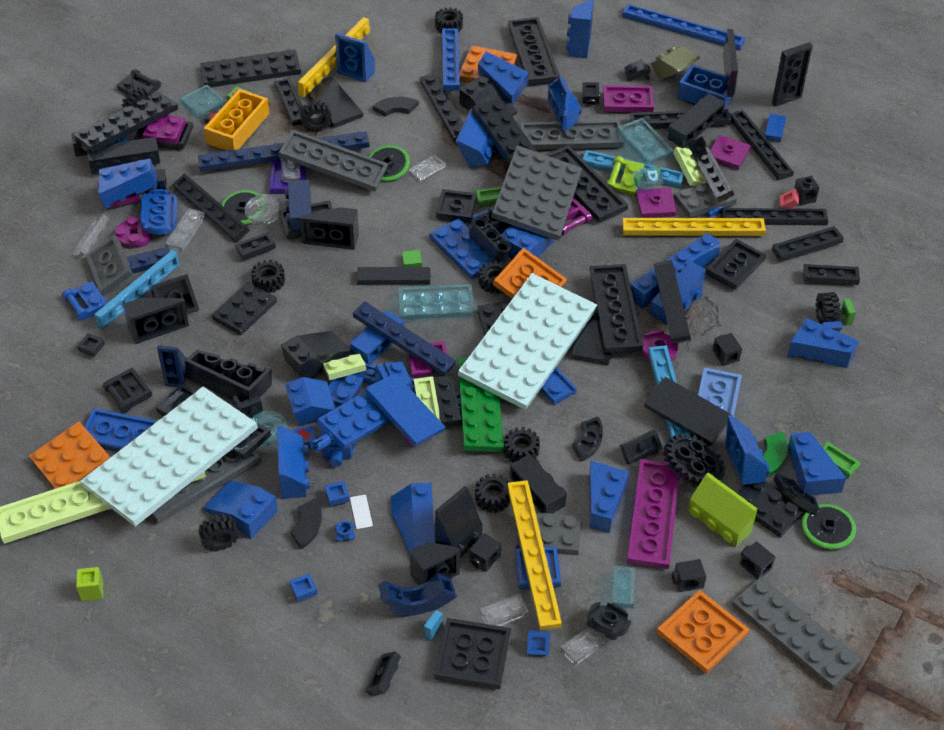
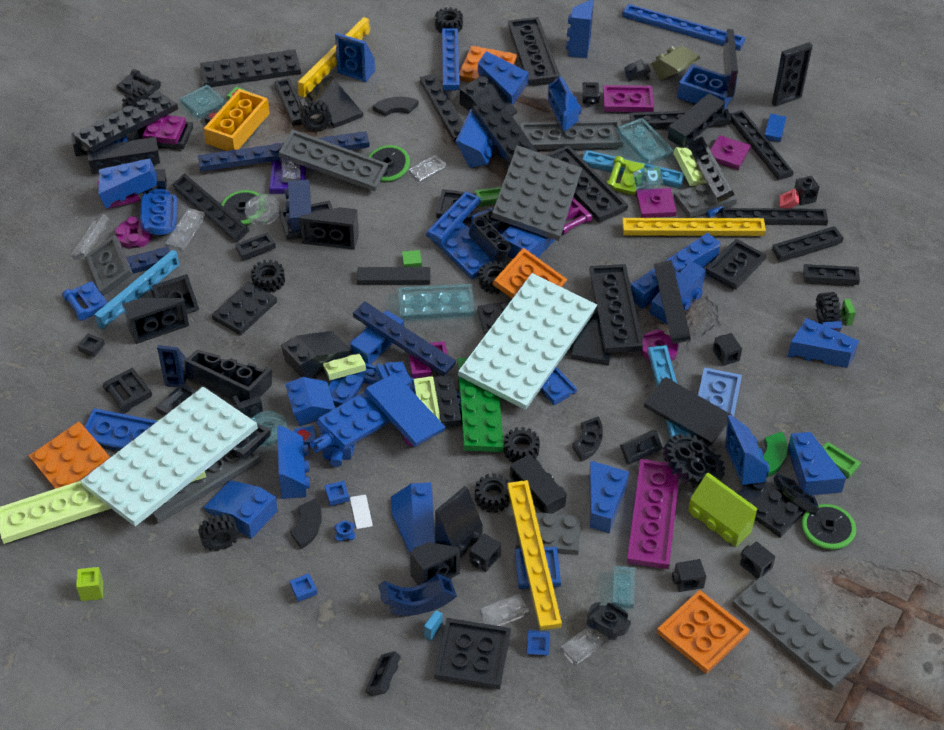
(453, 217): none -> blue tile

